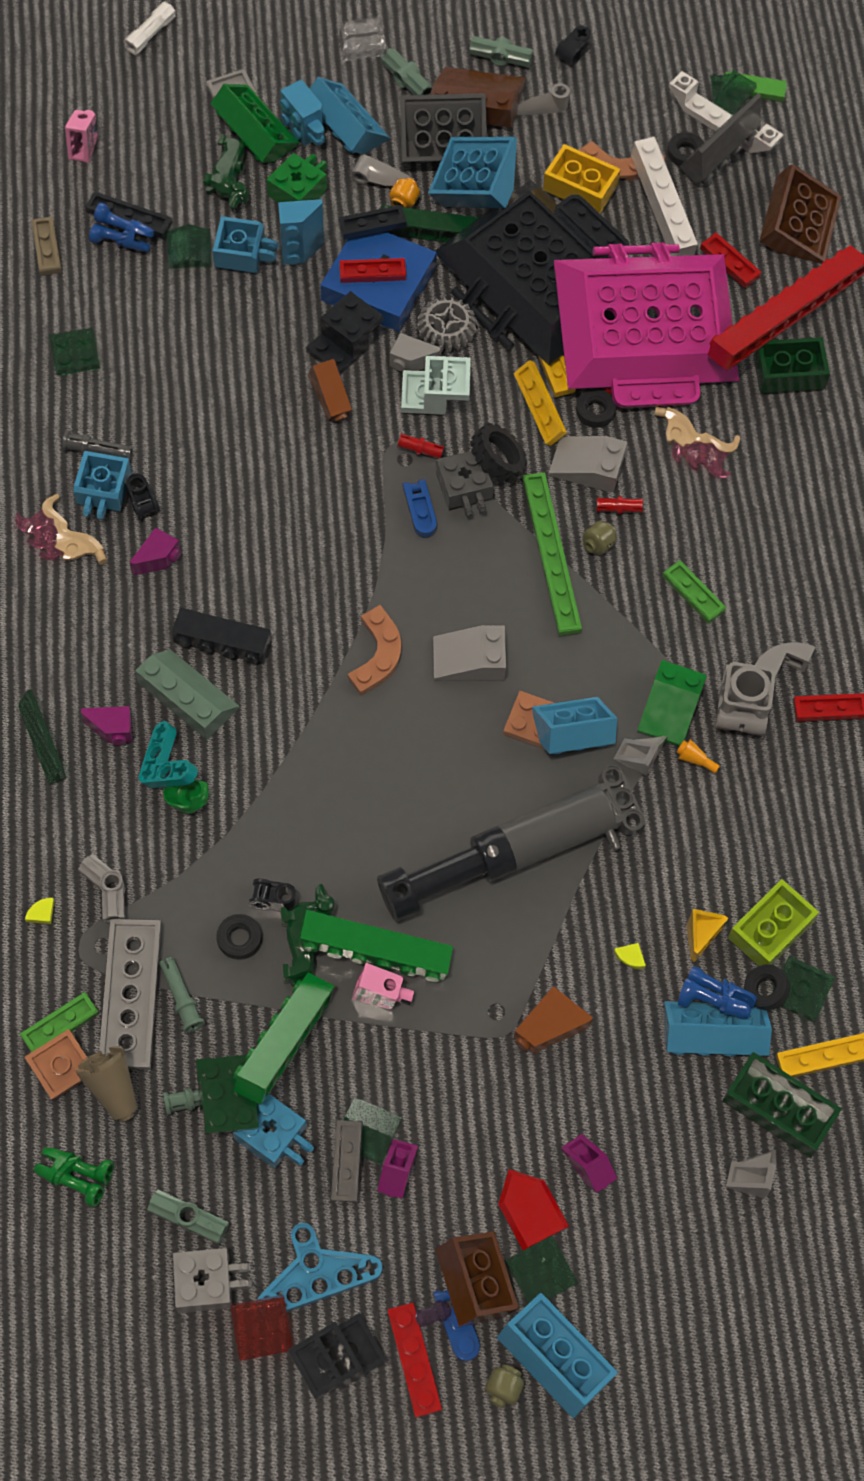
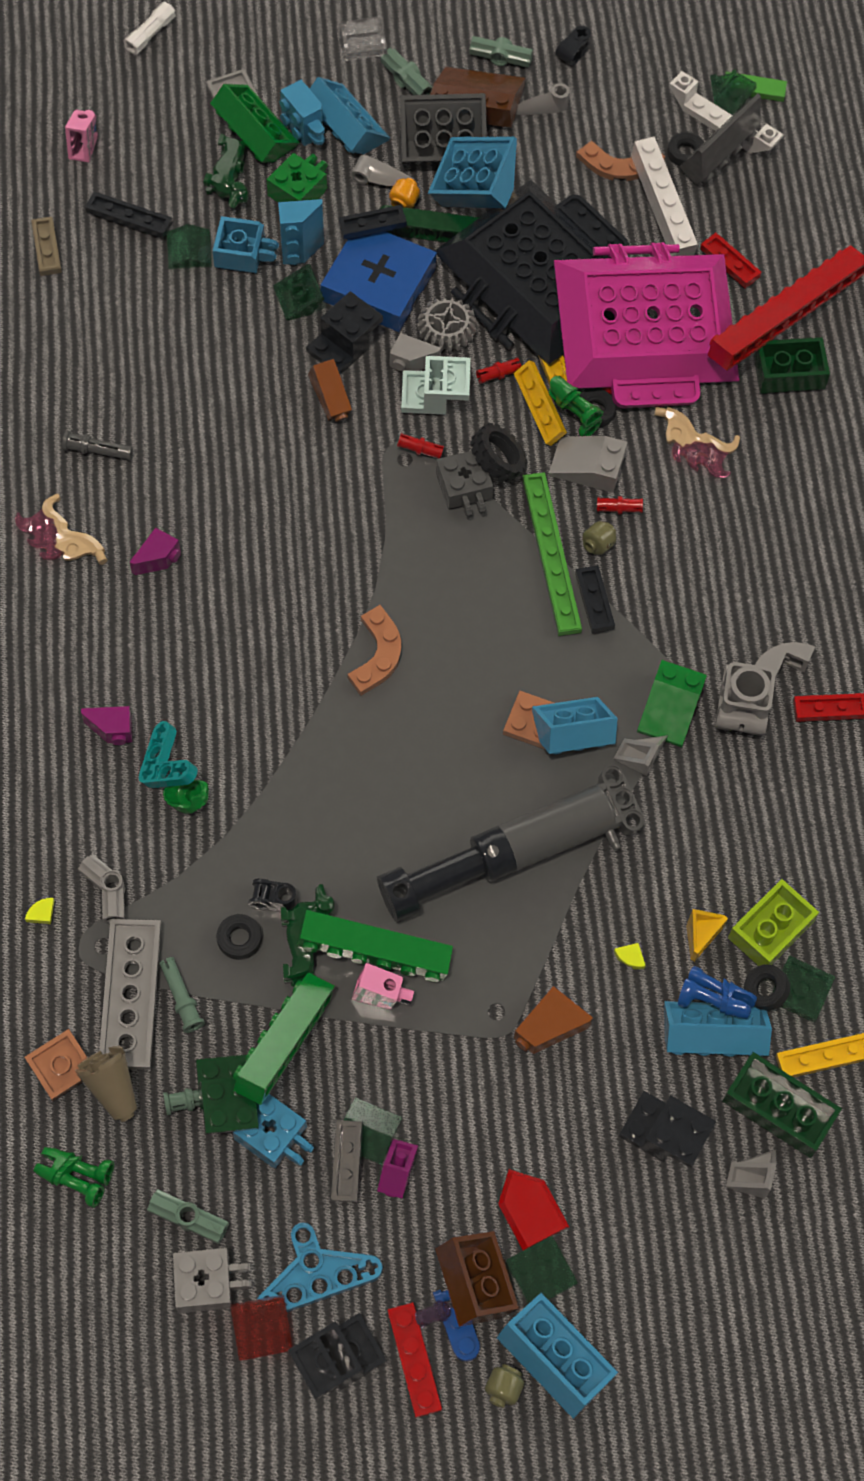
(41, 738): clear green slope -> none
(69, 1016): bright green tile -> none
(74, 351): clear green plate -> none
(101, 482): dark azure hinge -> none
(127, 238): blue piece -> none
(142, 499): black piece -> none
(186, 692): sand green slope -> none
(221, 636): black brick -> none
(299, 293): none -> clear green slope
(372, 270): red tile -> none
(420, 508): blue plate -> none
(470, 654): light grey slope -> none
(498, 370): none -> red pin
(569, 398): none -> green piece
(582, 175): yellow brick -> none
(589, 1163): magenta slope -> none
(595, 599): none -> black plate
(667, 1129): none -> black bracket
(693, 754): light orange cone -> none
(694, 592): bright green tile -> none
(800, 216): reddish brown slope -> none

